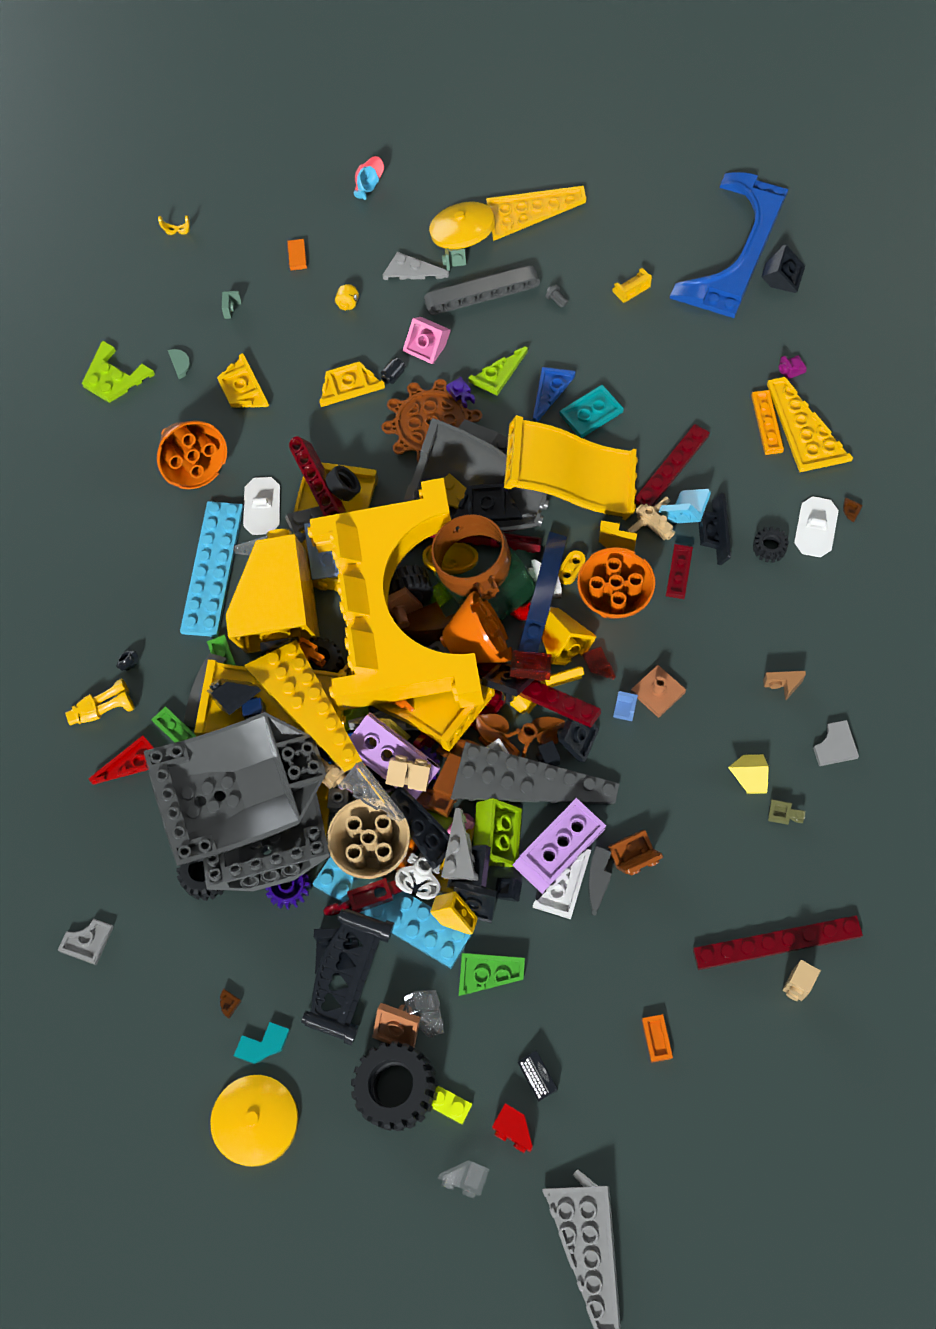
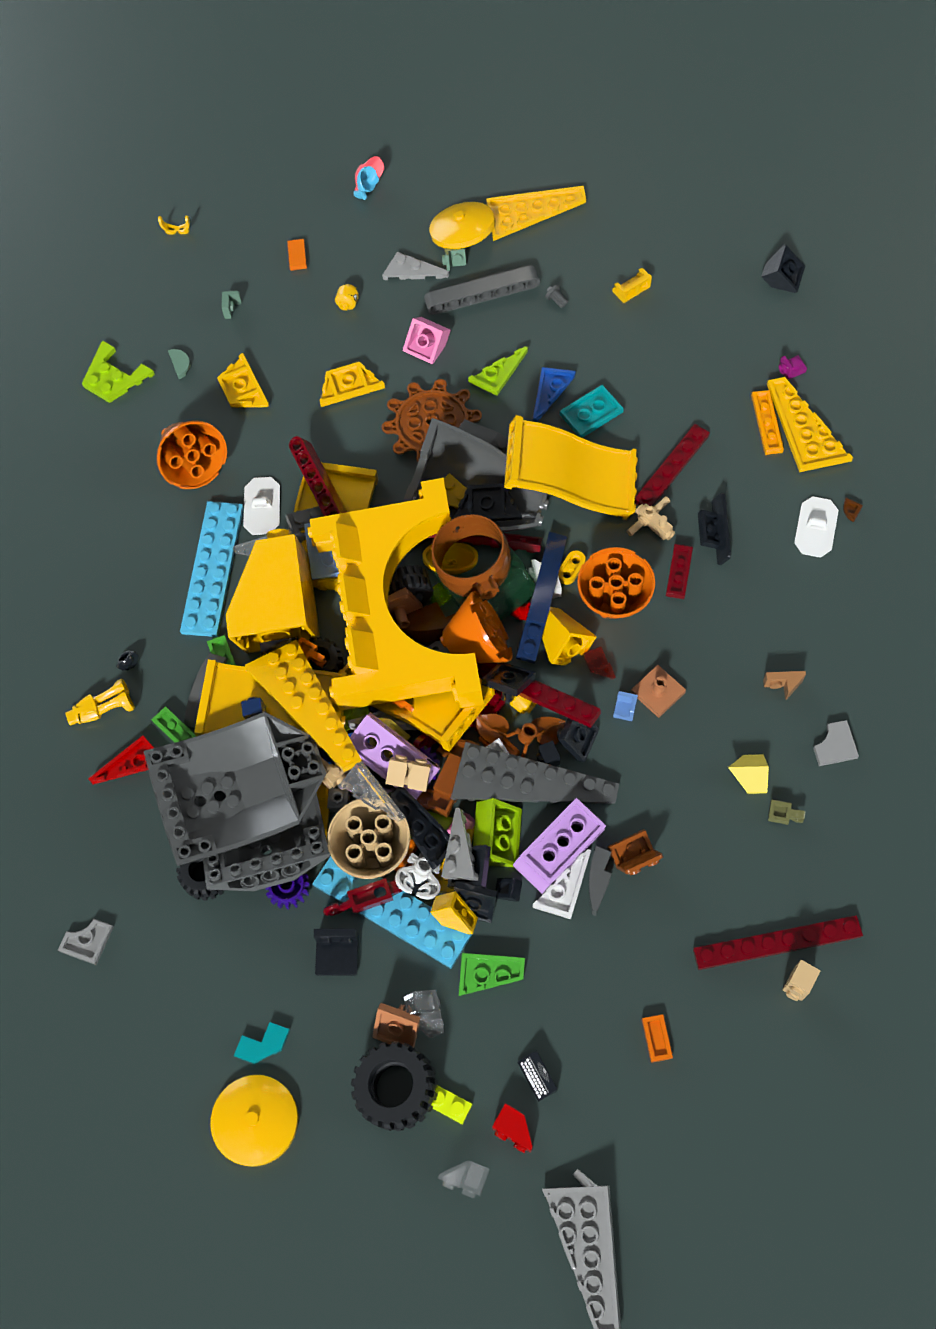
(228, 1003): reddish brown tile -> none
(232, 693): black slope -> none
(339, 1021): black piece -> none
(343, 483): black tyre -> none
(392, 371): black brick -> none
(460, 390): dark purple plate -> none
(531, 665): clear red plate -> none
(564, 676): yellow slope -> none
(612, 537): yellow slope -> none
(688, 506): medium azure bracket -> none
(726, 289): blue piece -> none
(770, 554): black tyre -> none

